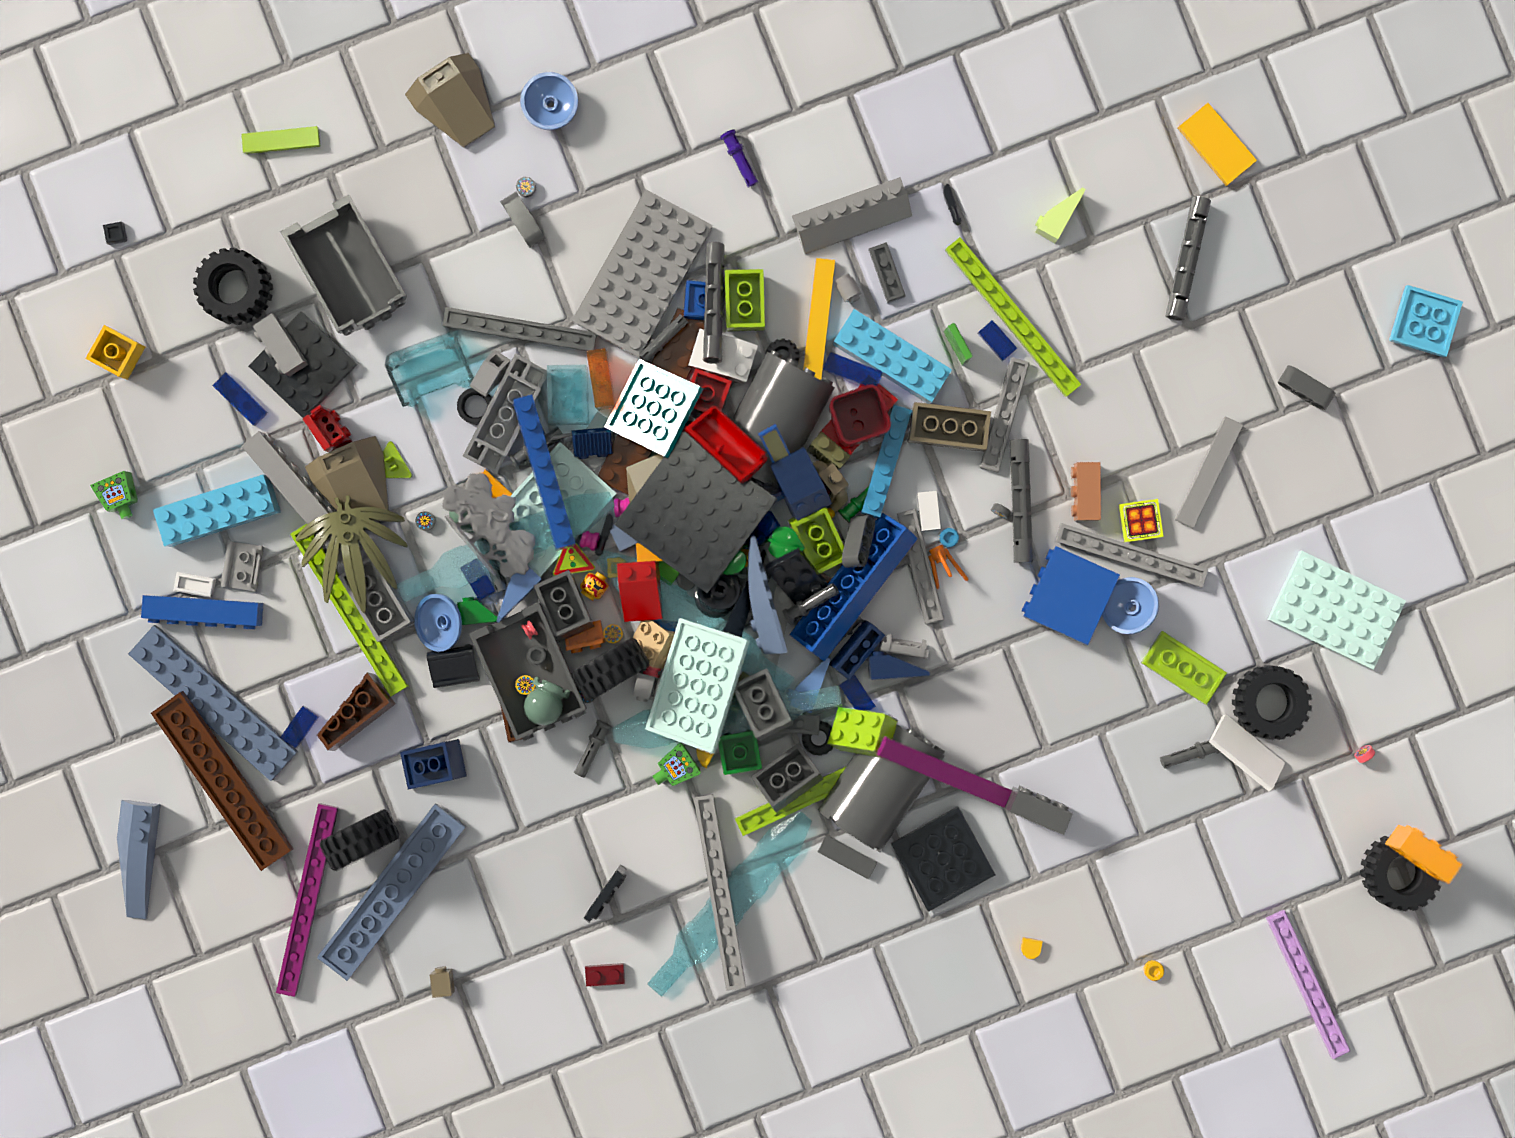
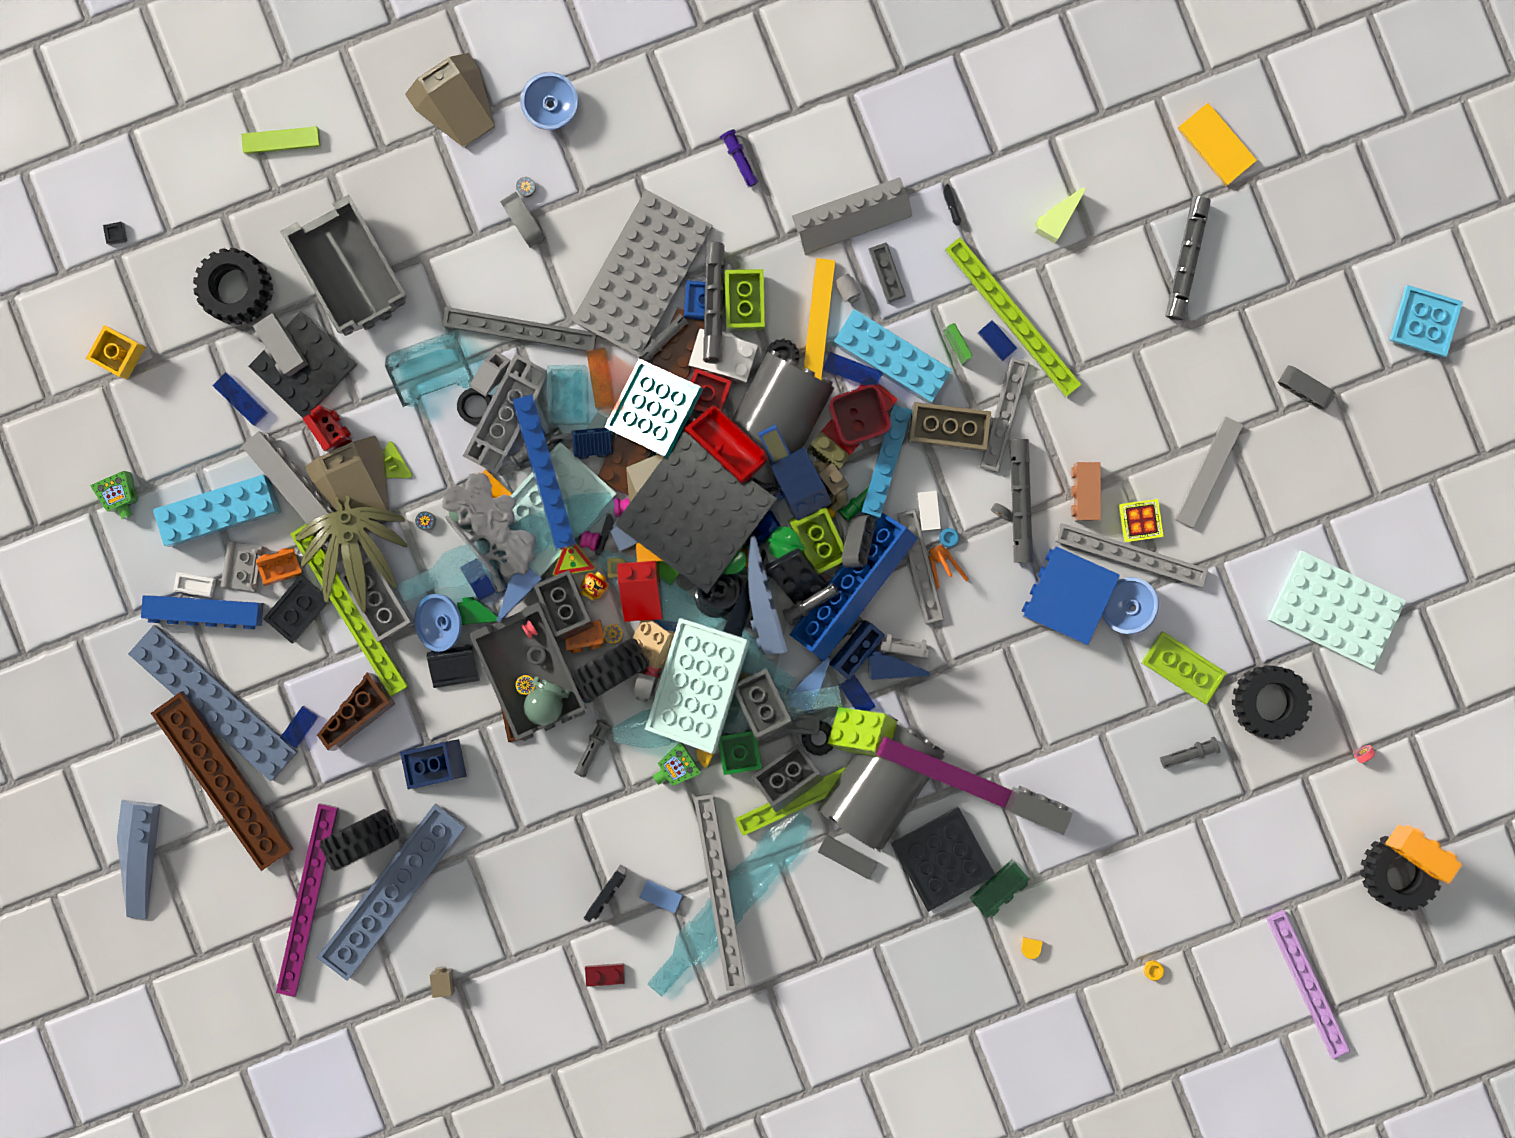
(278, 566): none -> orange bracket
(296, 609): none -> black plate
(661, 896): none -> medium blue tile
(999, 889): none -> clear green brick
(1247, 752): white tile -> none

